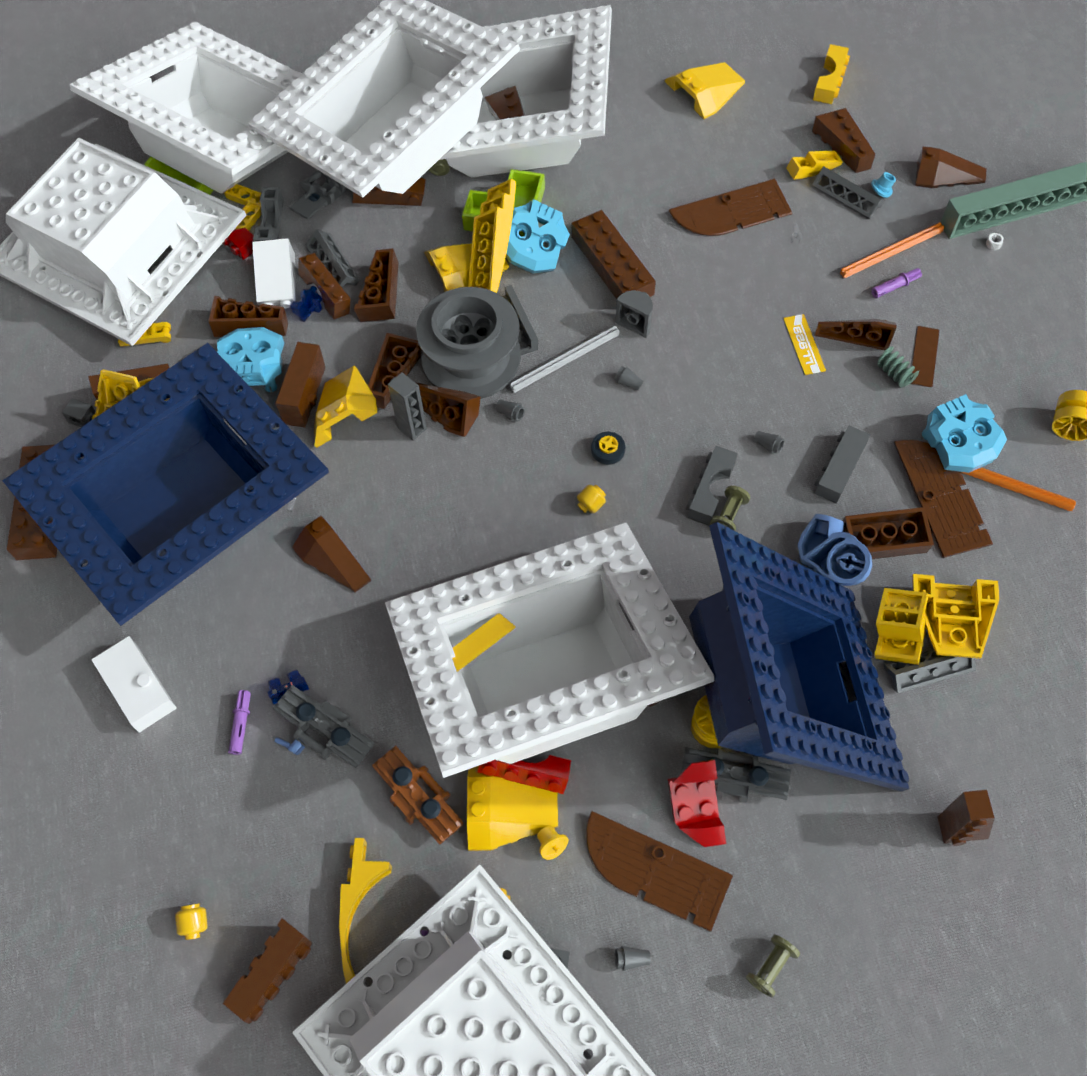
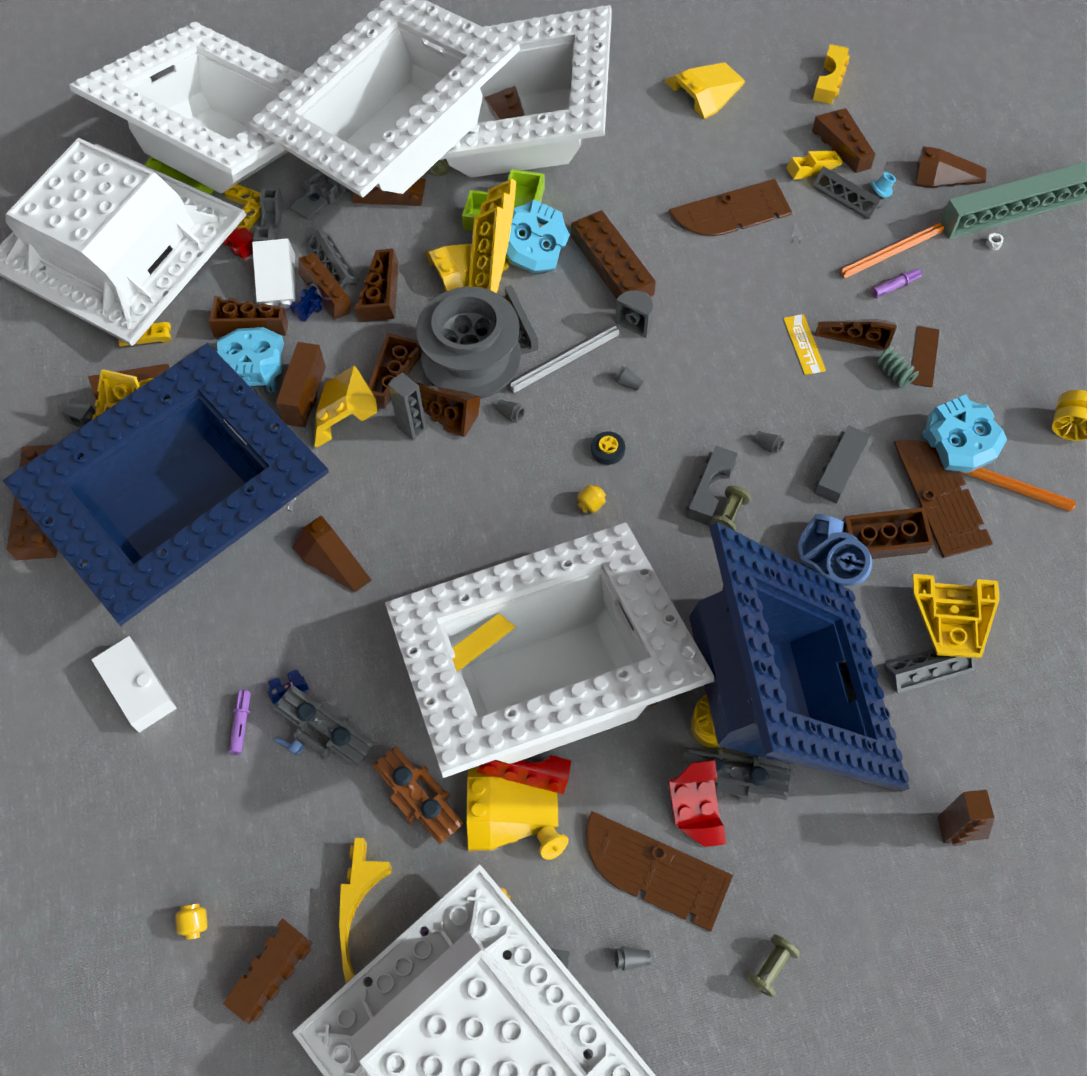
(901, 626): yellow bracket -> none

